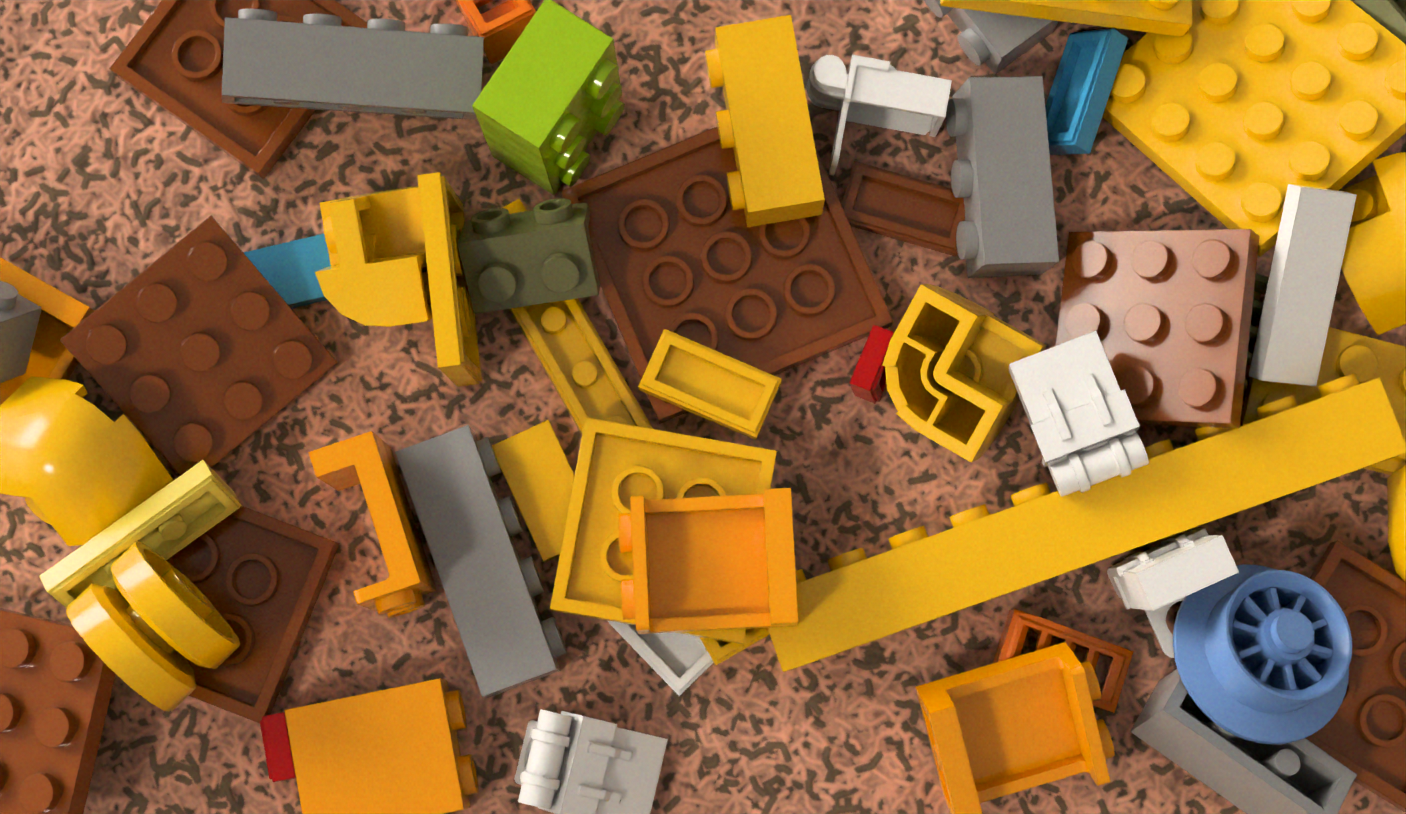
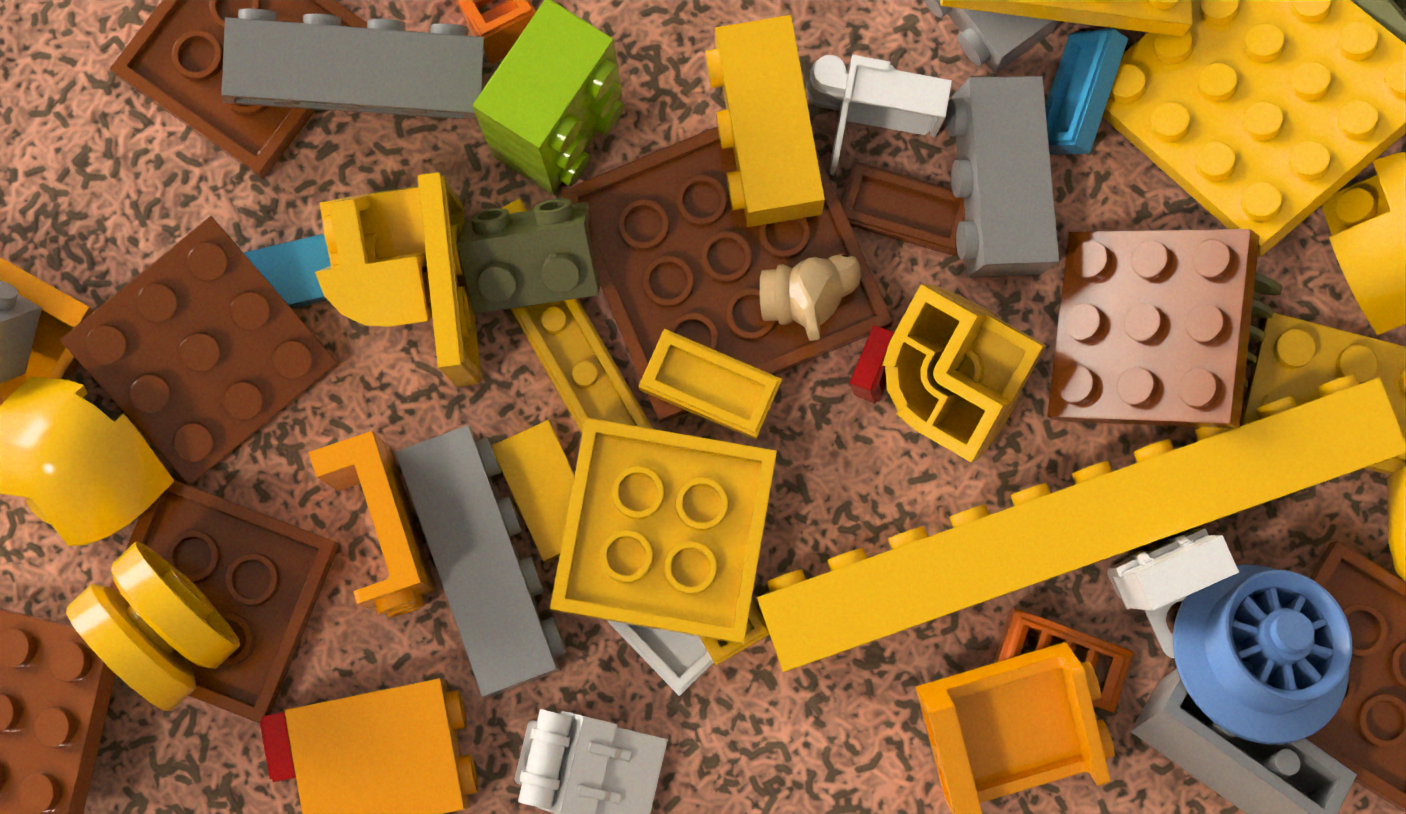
(161, 522): light yellow tile -> none
(710, 562): light orange panel -> none
(808, 291): none -> tan animal
(1078, 414): white piece -> none
(1302, 285): white tile -> none

